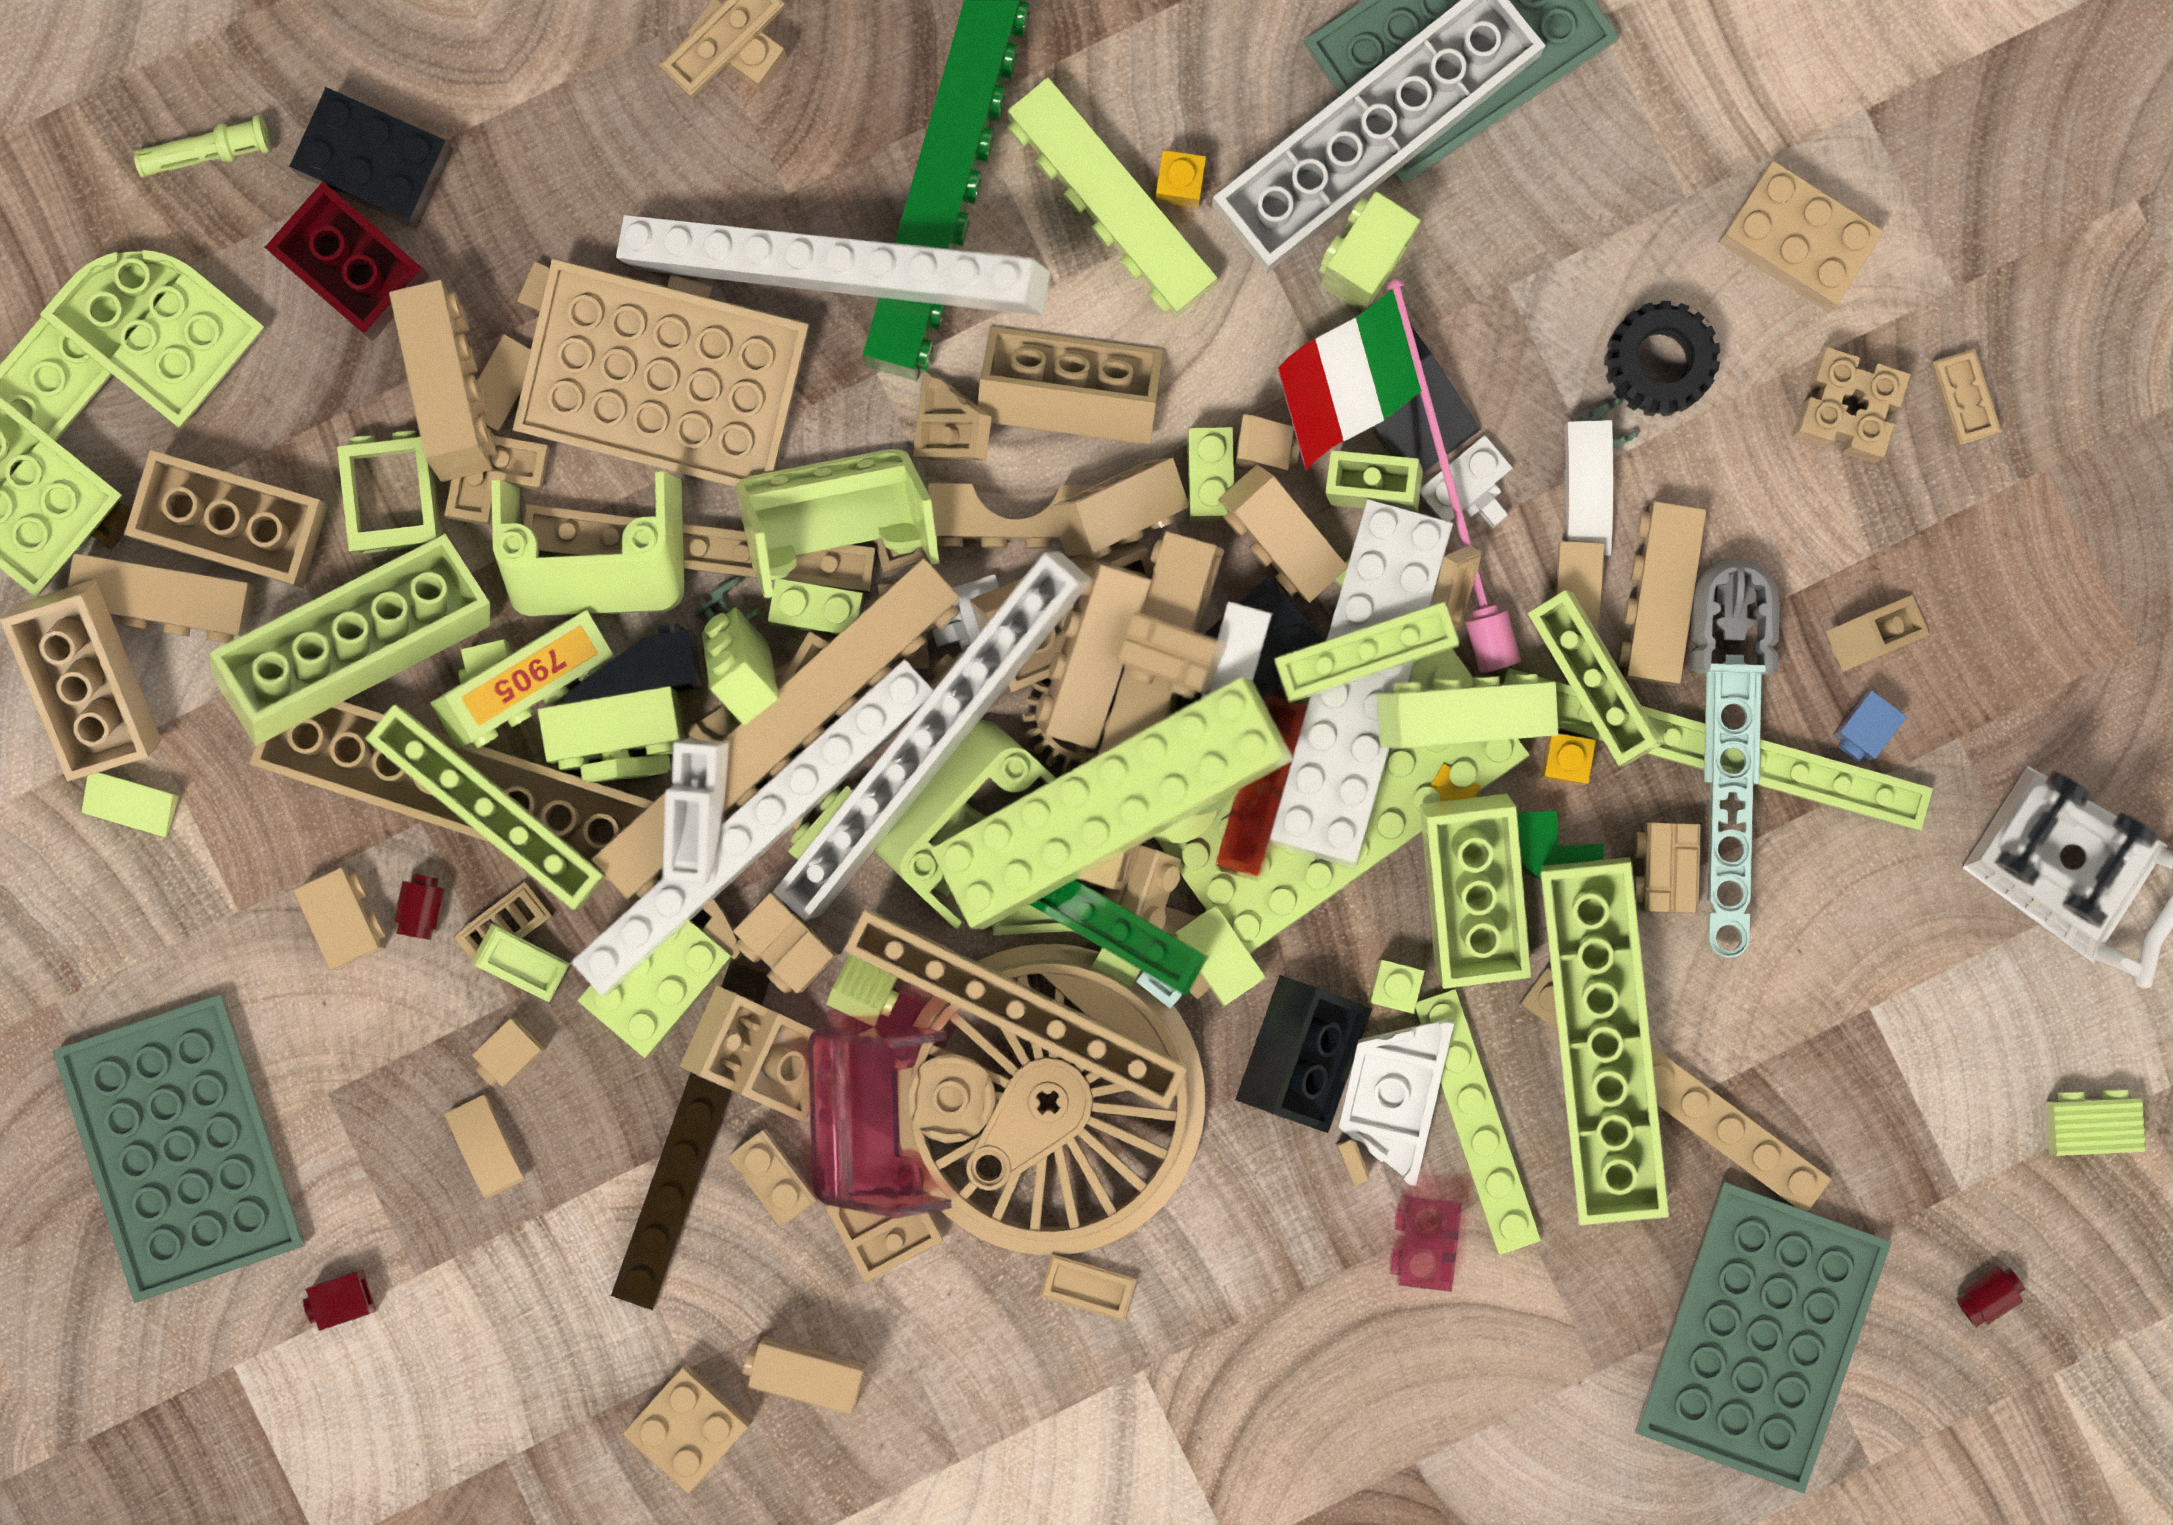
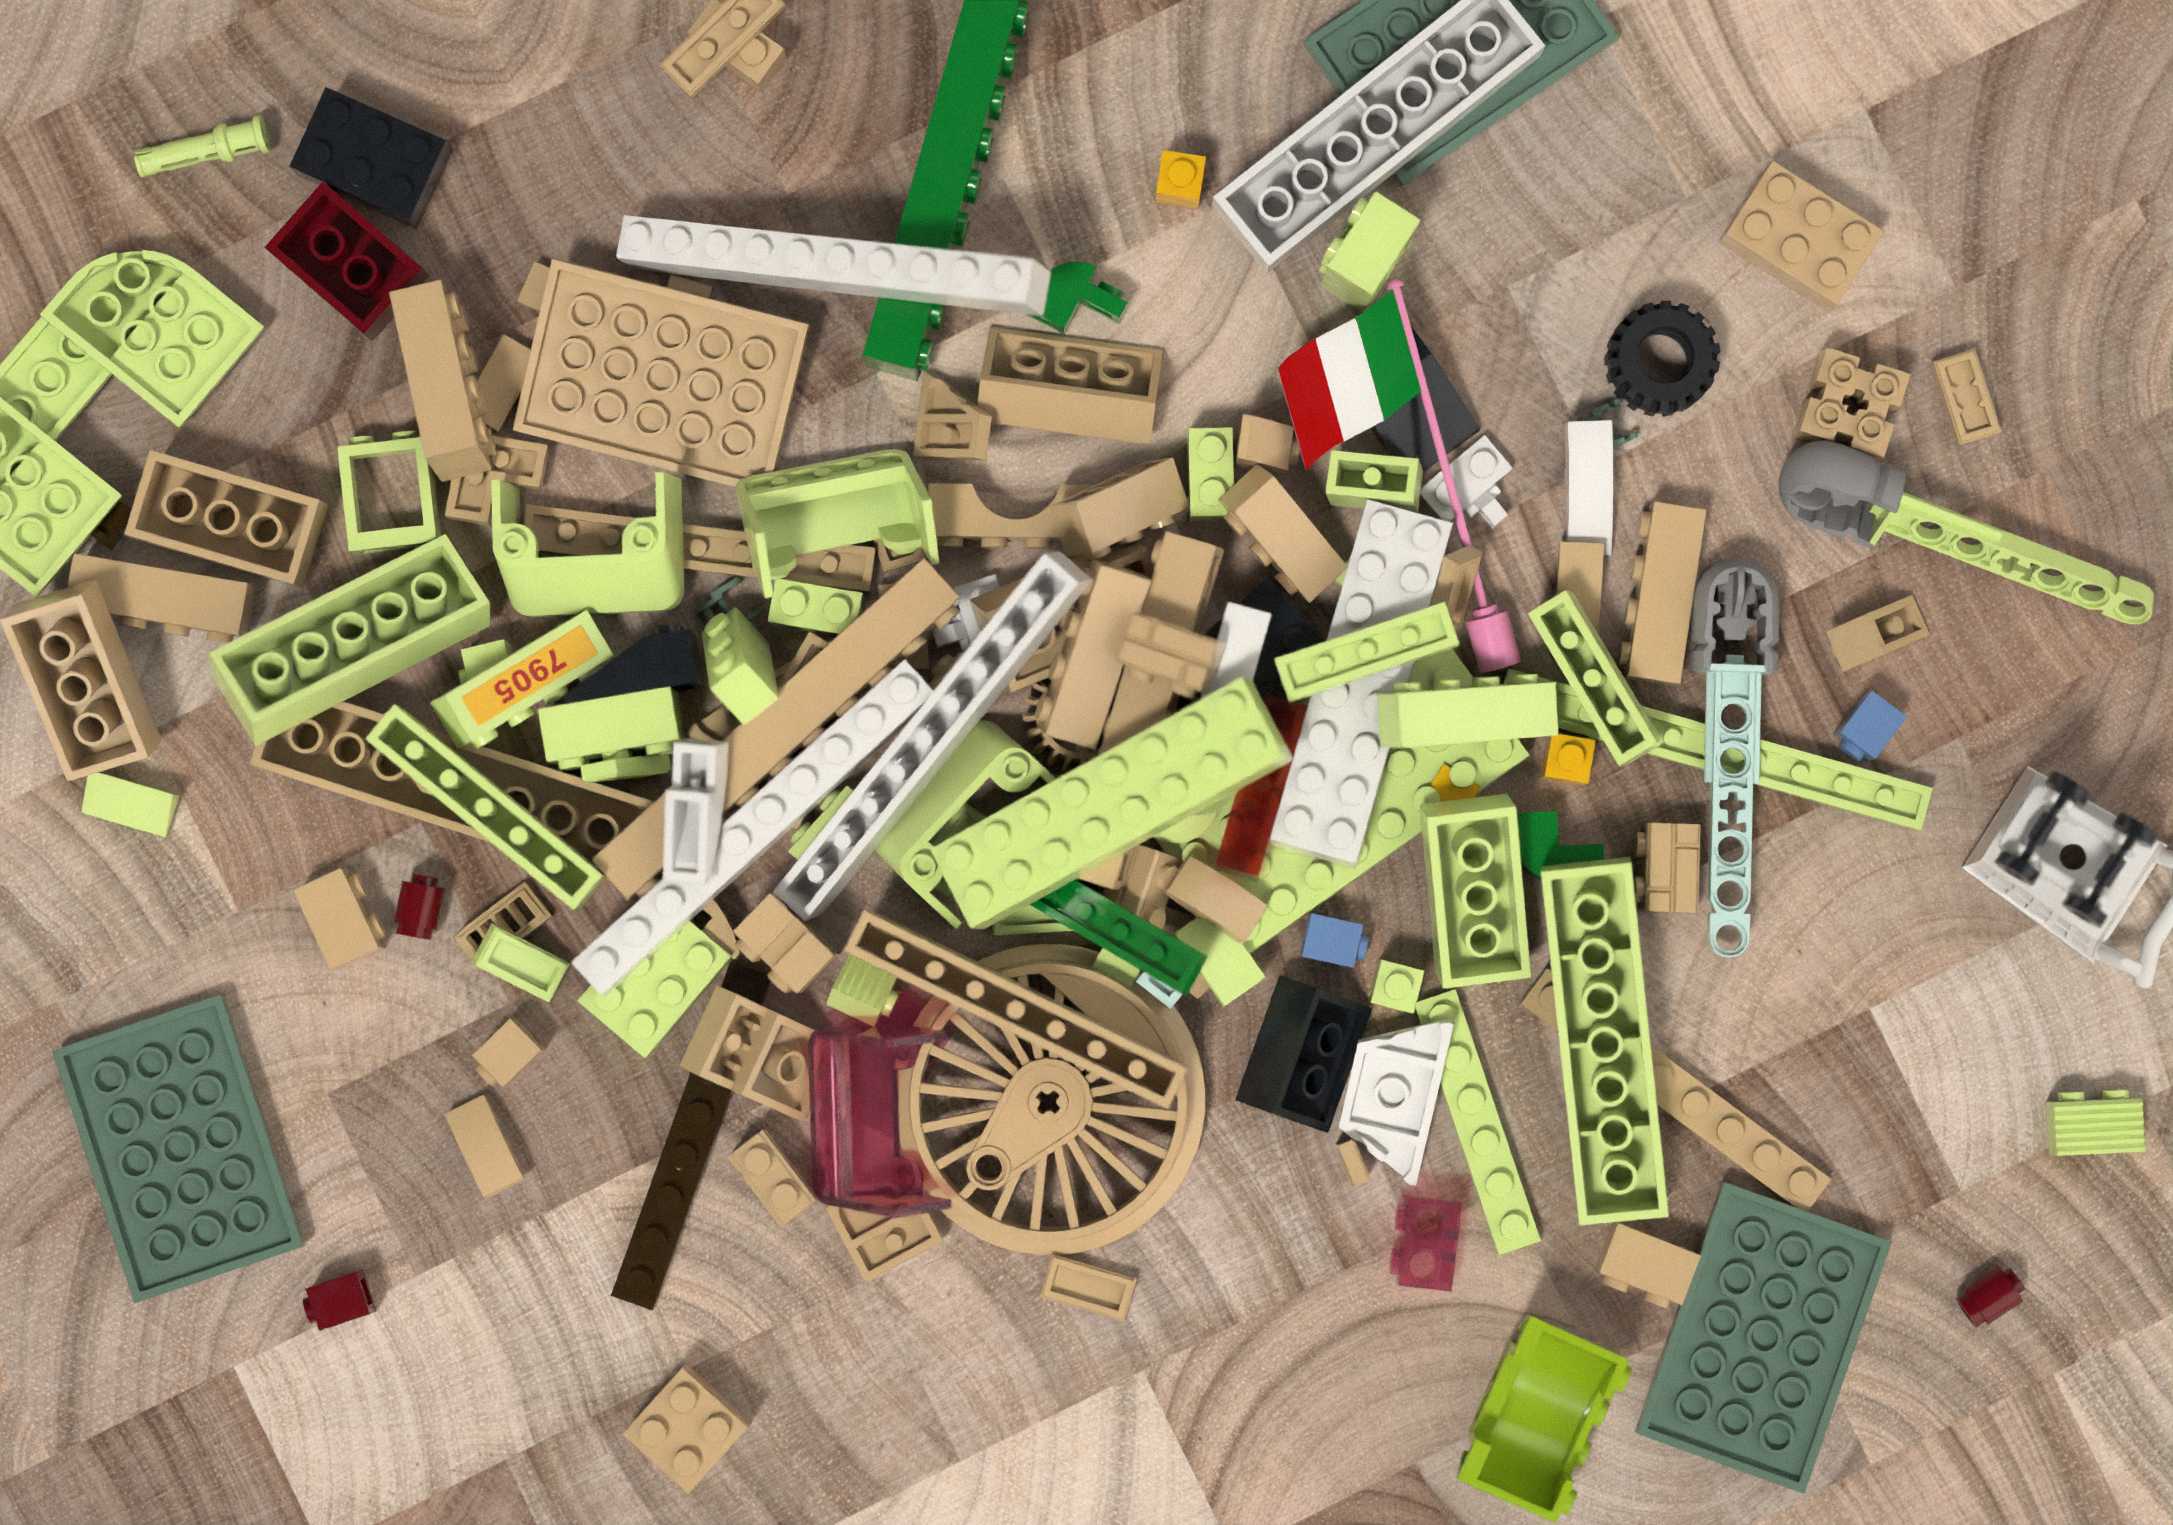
(805, 1374): tan brick -> none
(950, 1098): tan tile -> none
(1071, 286): none -> green brick
(1111, 197): yellowish green brick -> none
(1216, 898): none -> tan slope
(1334, 941): none -> medium blue brick
(1539, 1417): none -> lime cylinder
(1647, 1264): none -> tan brick
(1853, 495): none -> piece

